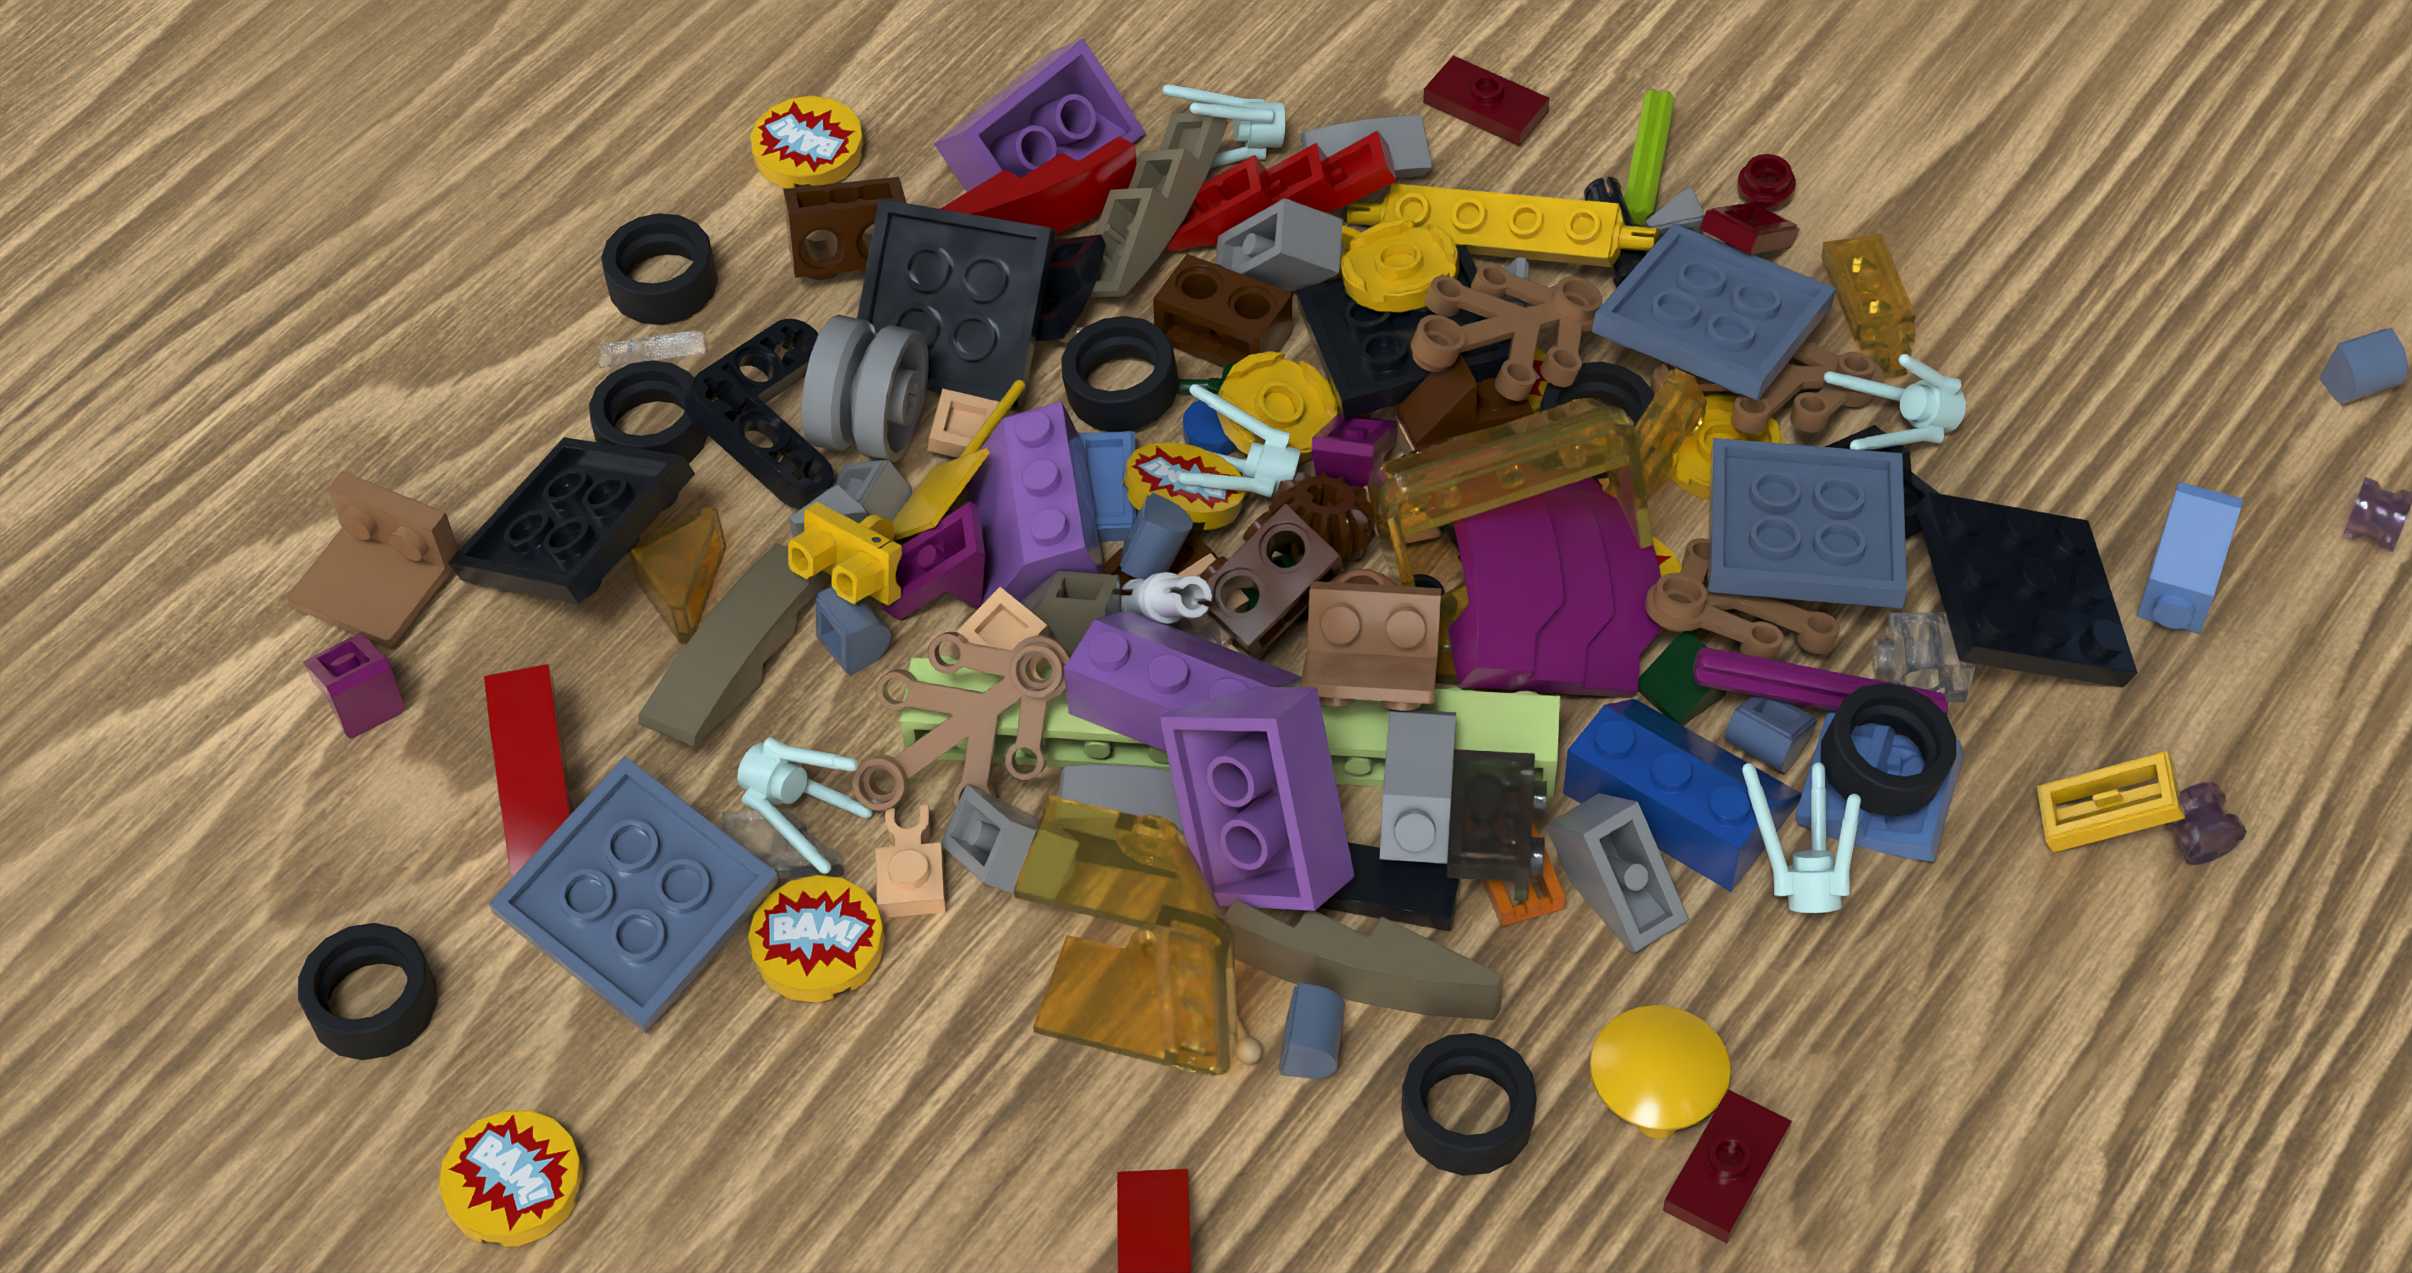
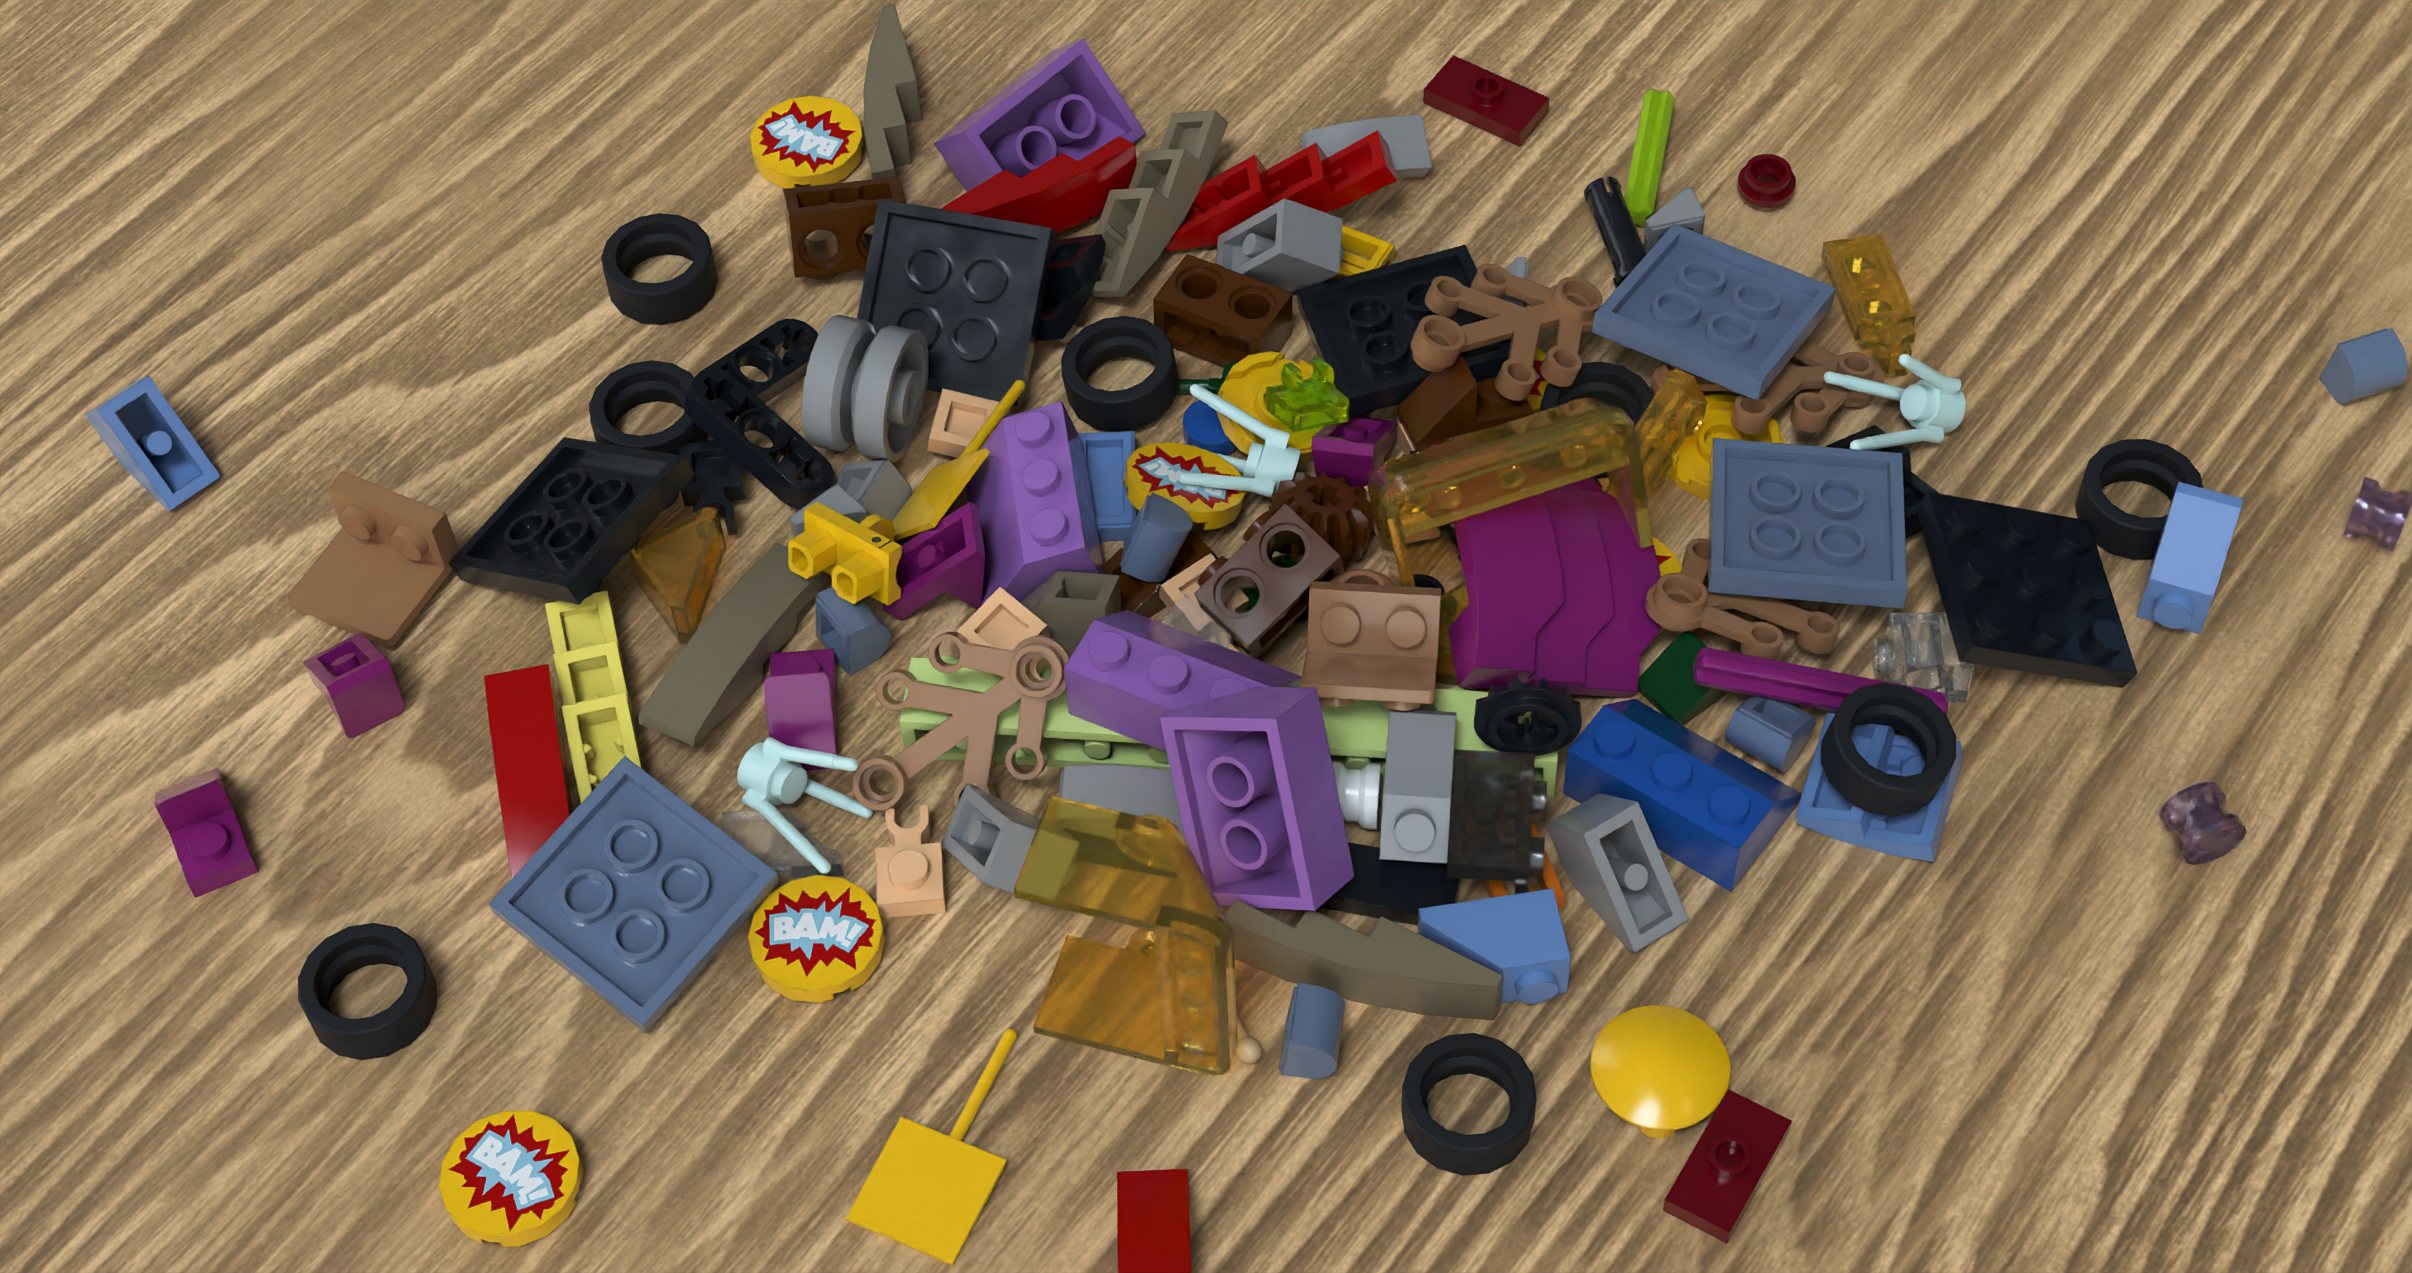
(153, 443): none -> medium blue slope
(205, 832): none -> magenta slope
(592, 688): none -> light yellow slope
(652, 348): clear tile -> none
(715, 482): none -> black plate
(803, 700): none -> magenta slope
(889, 97): none -> dark tan slope
(932, 1184): none -> yellow piece
(1166, 597): white pin -> none
(1254, 121): light aqua plant -> none
(1307, 402): none -> clear neon green tile
(1359, 793): none -> white wheel
(1396, 264): yellow tile -> none
(1510, 935): none -> medium blue slope
(1513, 223): yellow plate -> none
(1548, 728): none -> black gear
(1749, 228): dark red plate -> none
(1814, 879): light aqua plant -> none
(2110, 811): yellow tile -> none
(2130, 461): none -> black tyre

